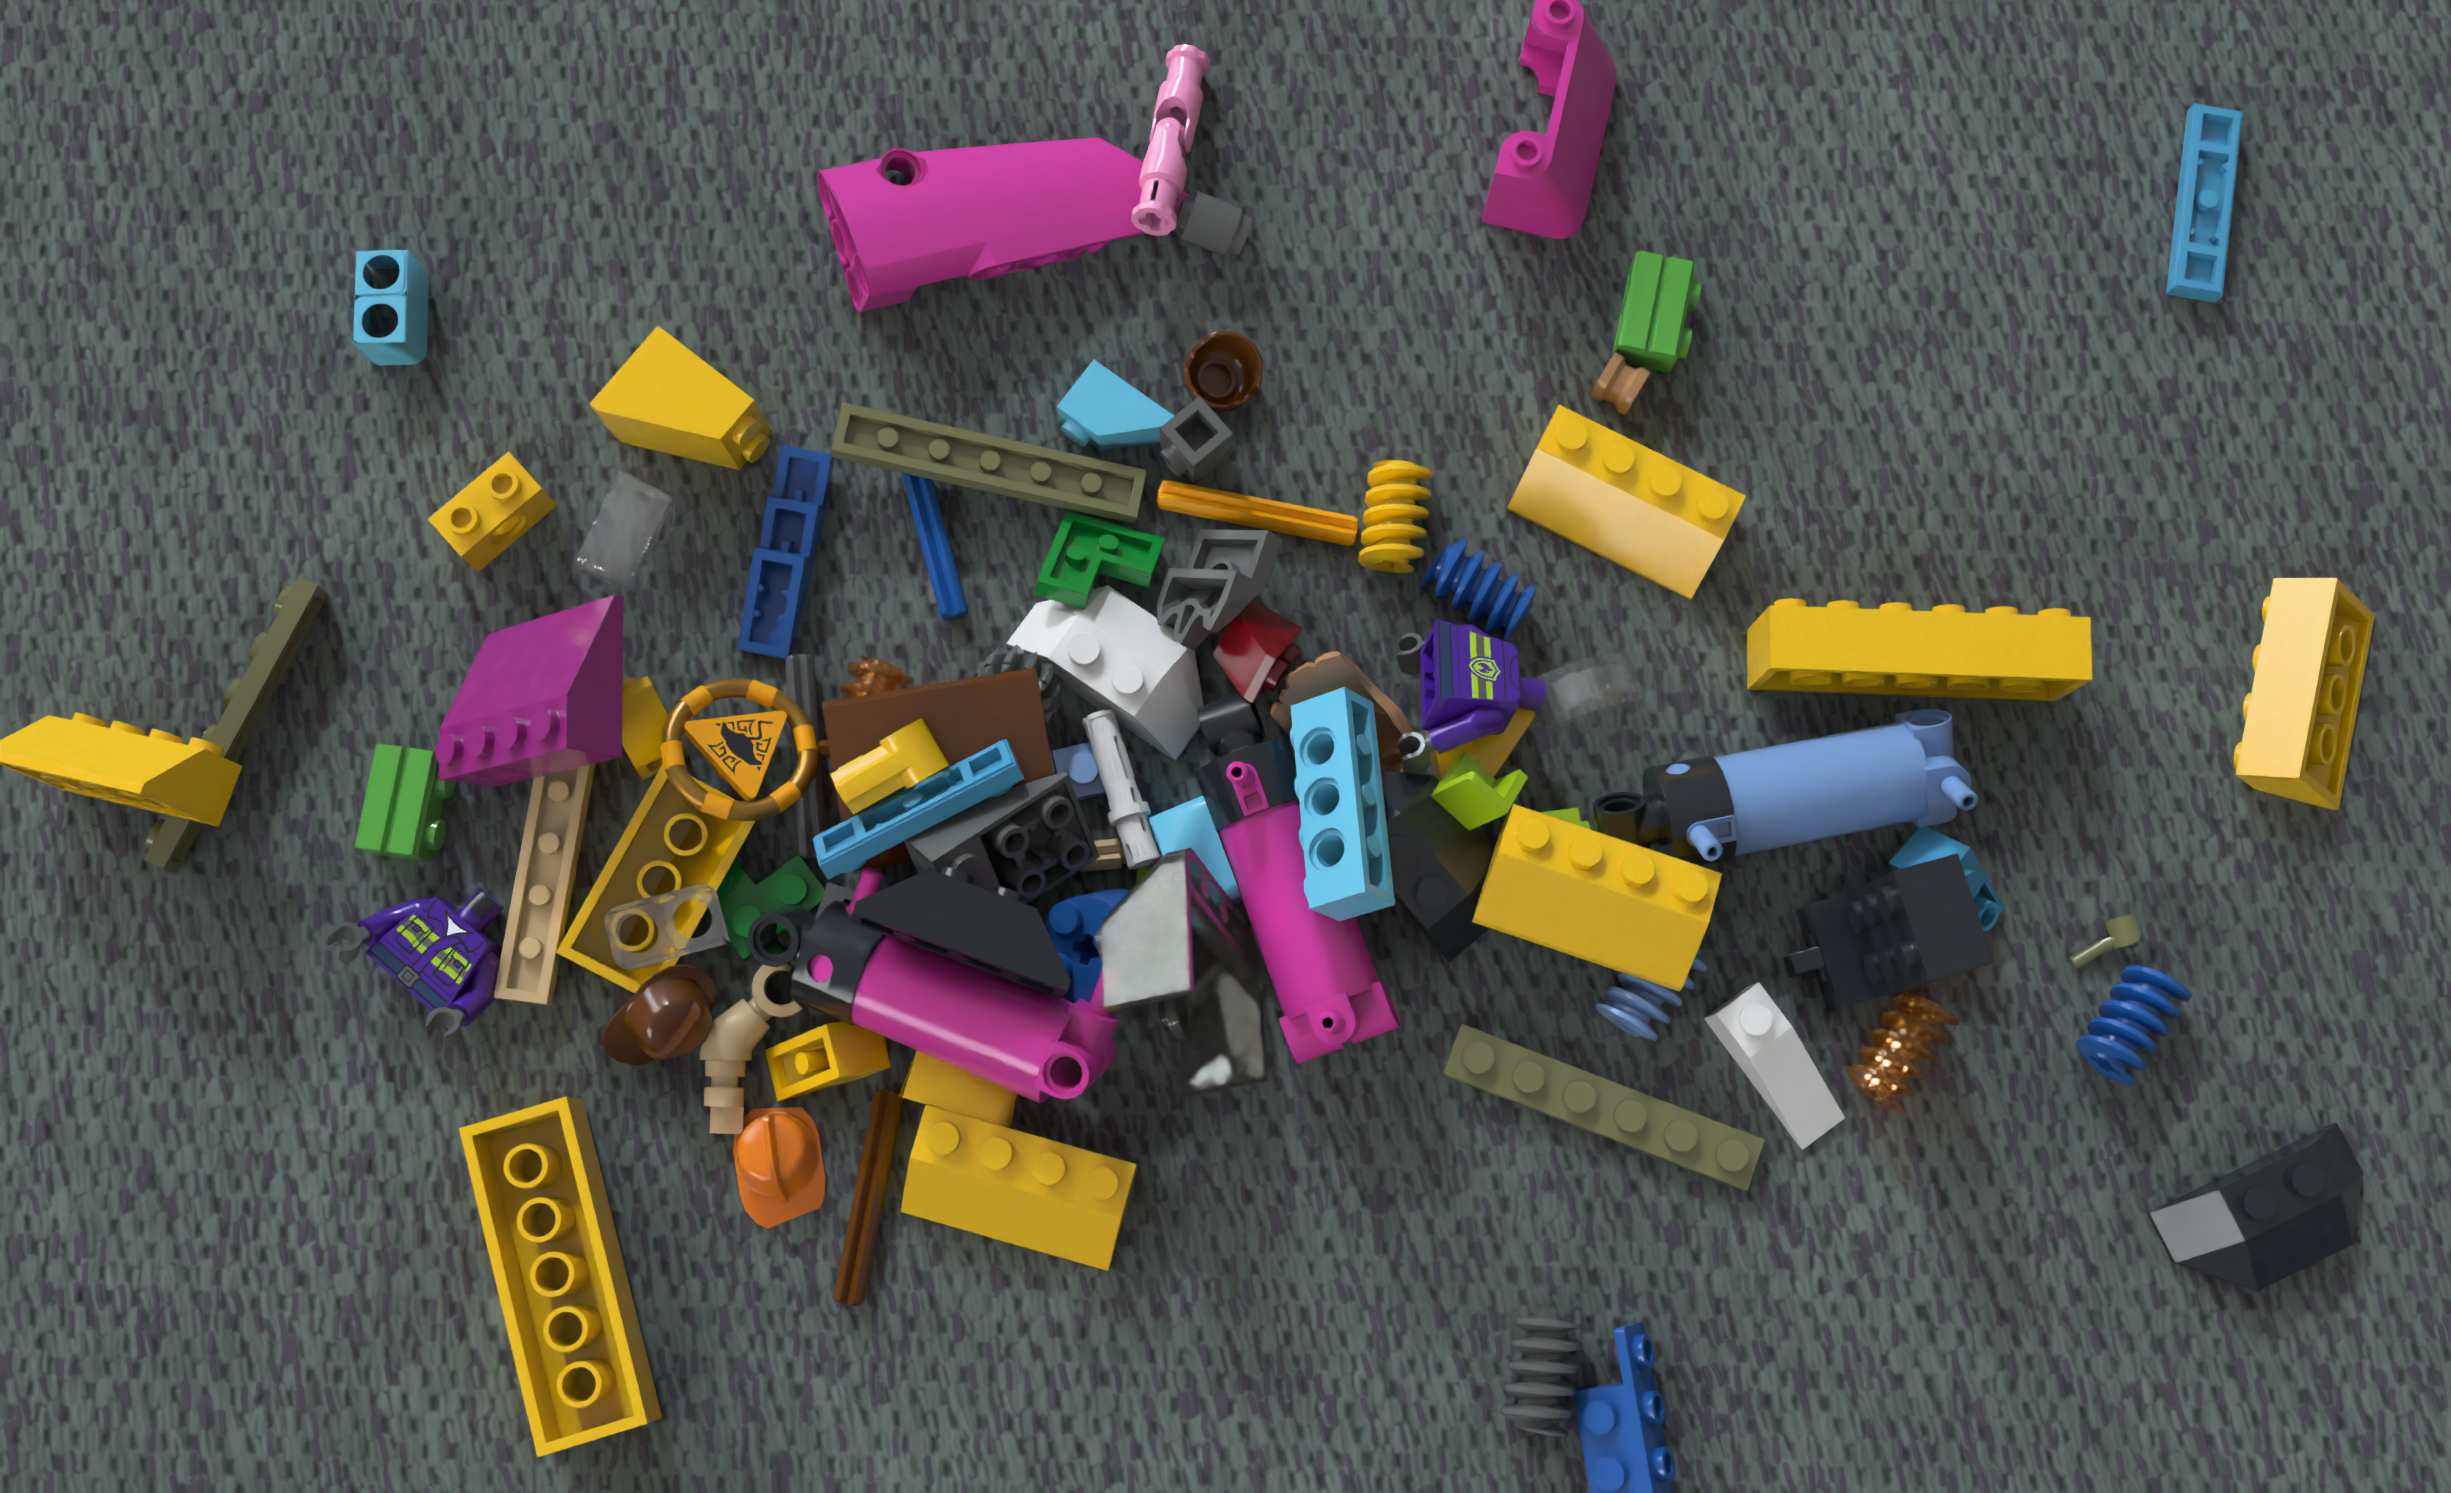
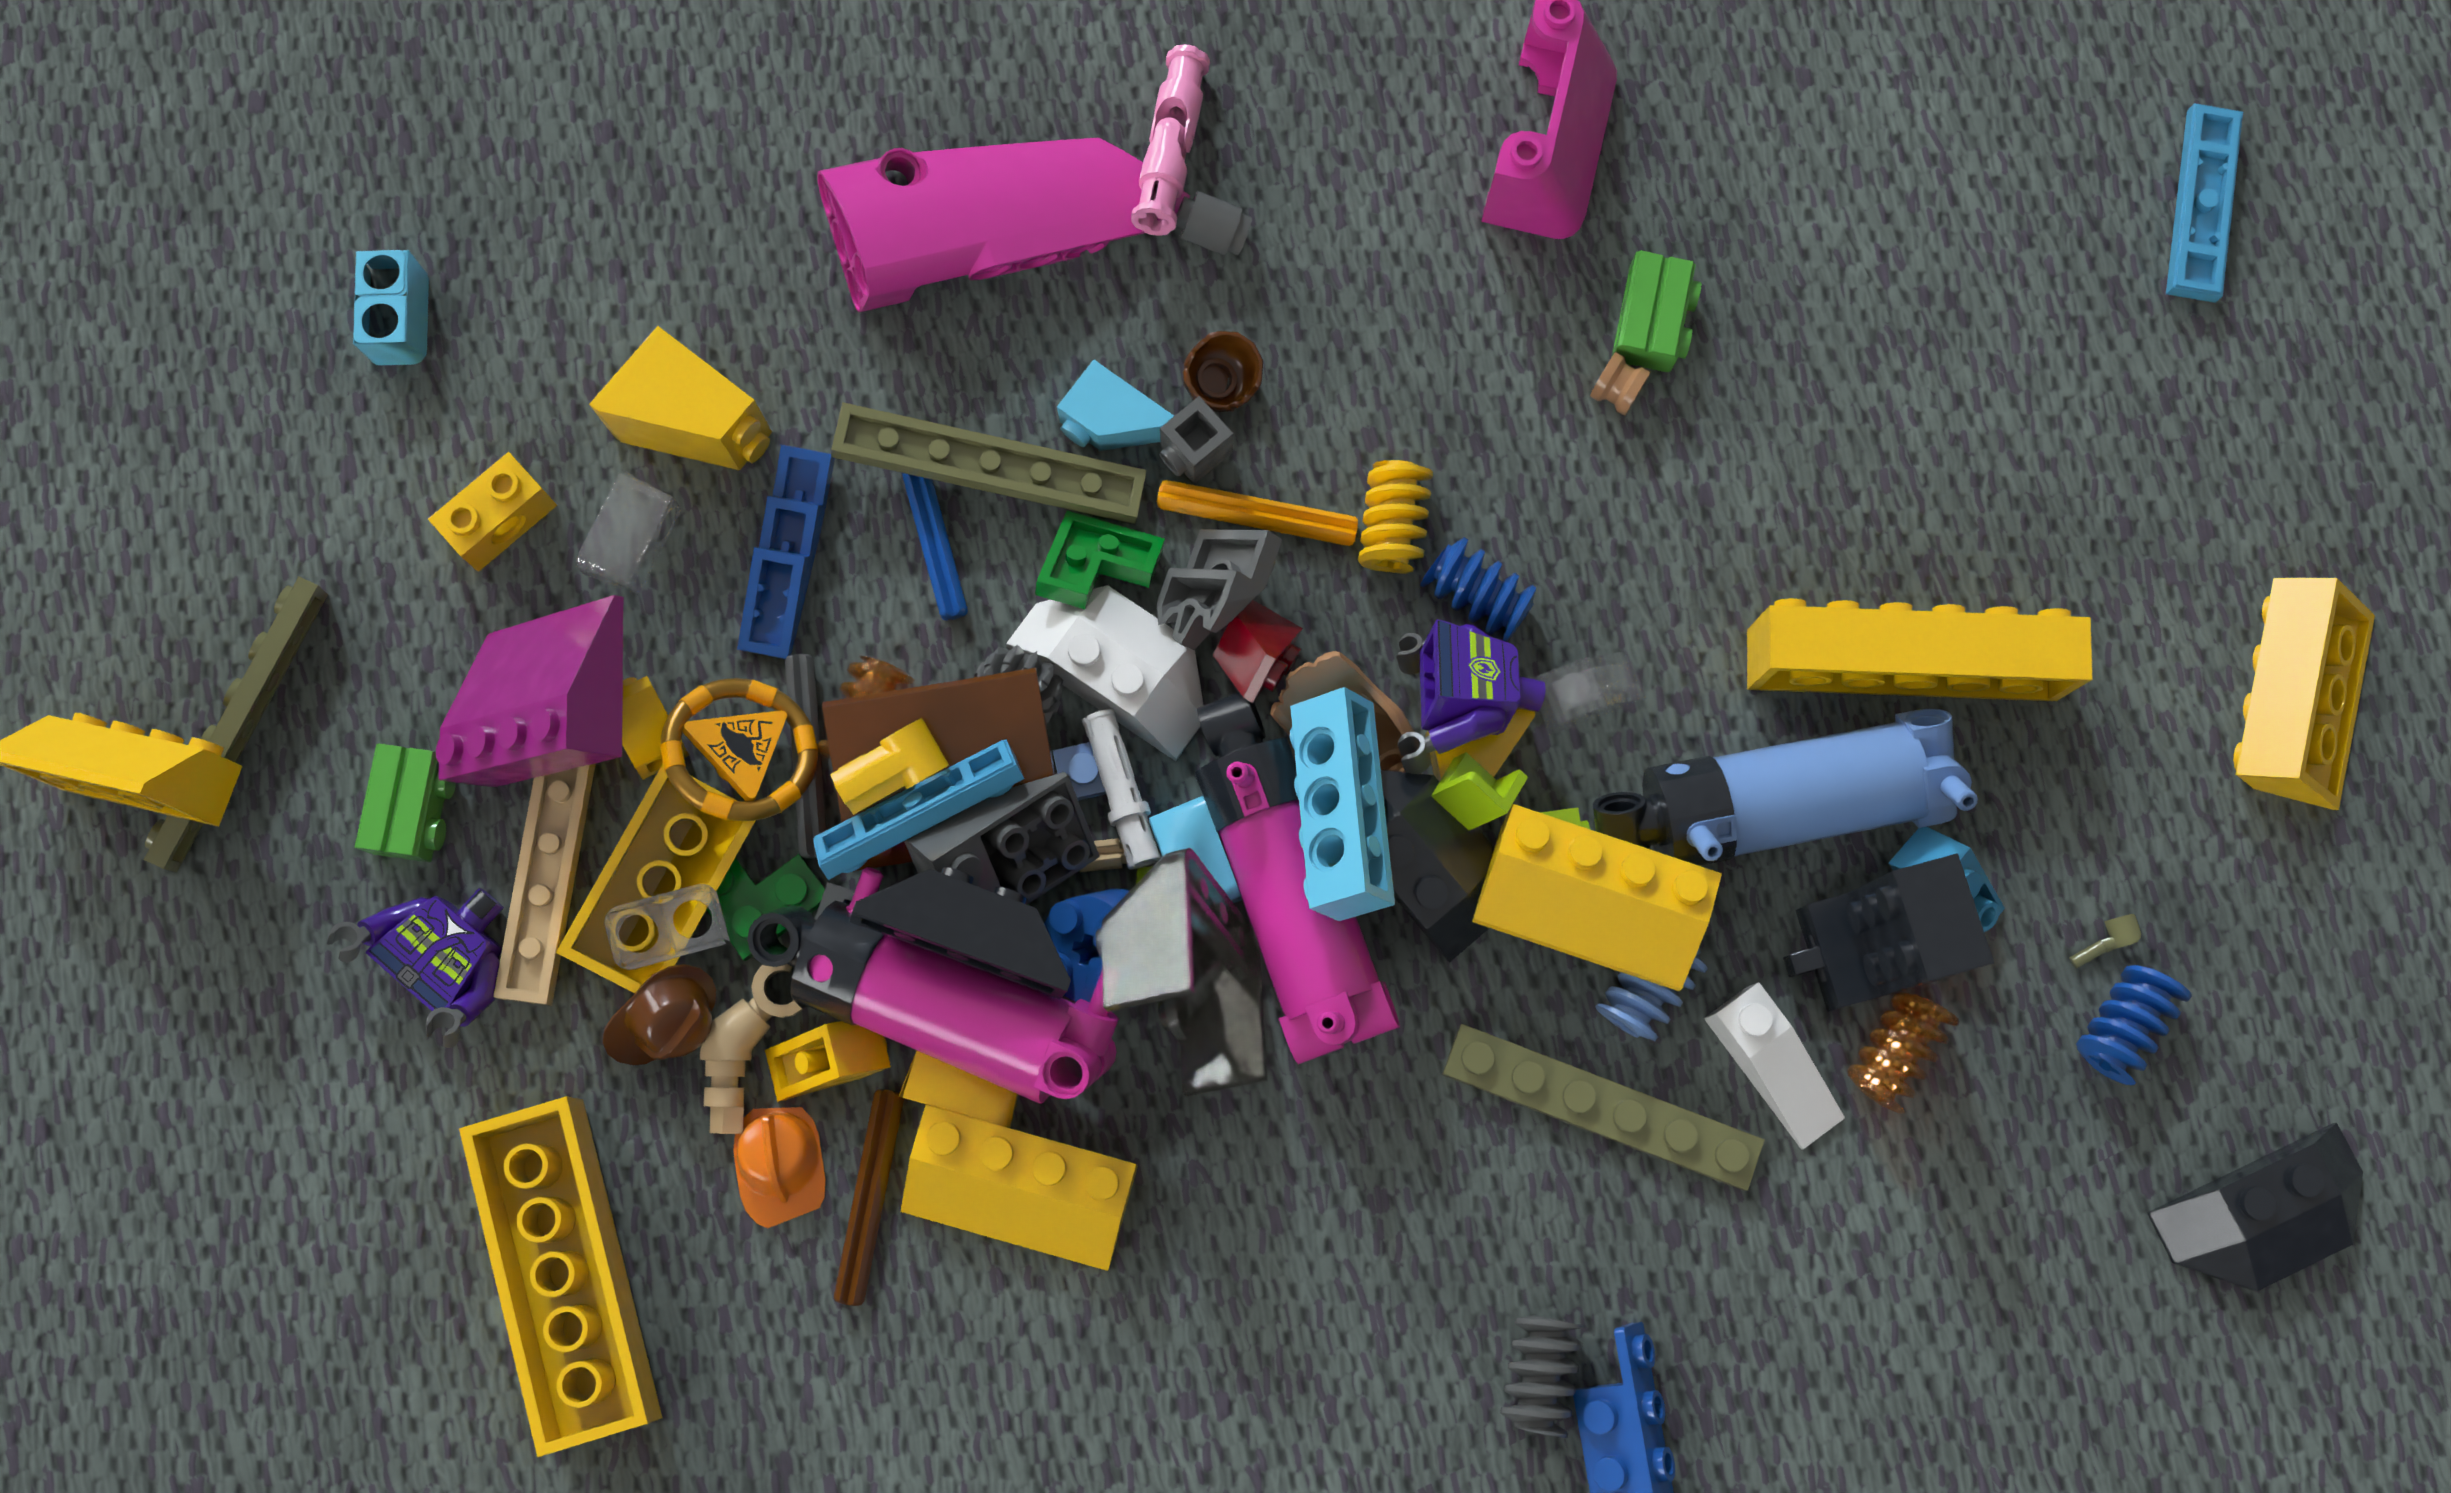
(1625, 502): yellow slope -> none

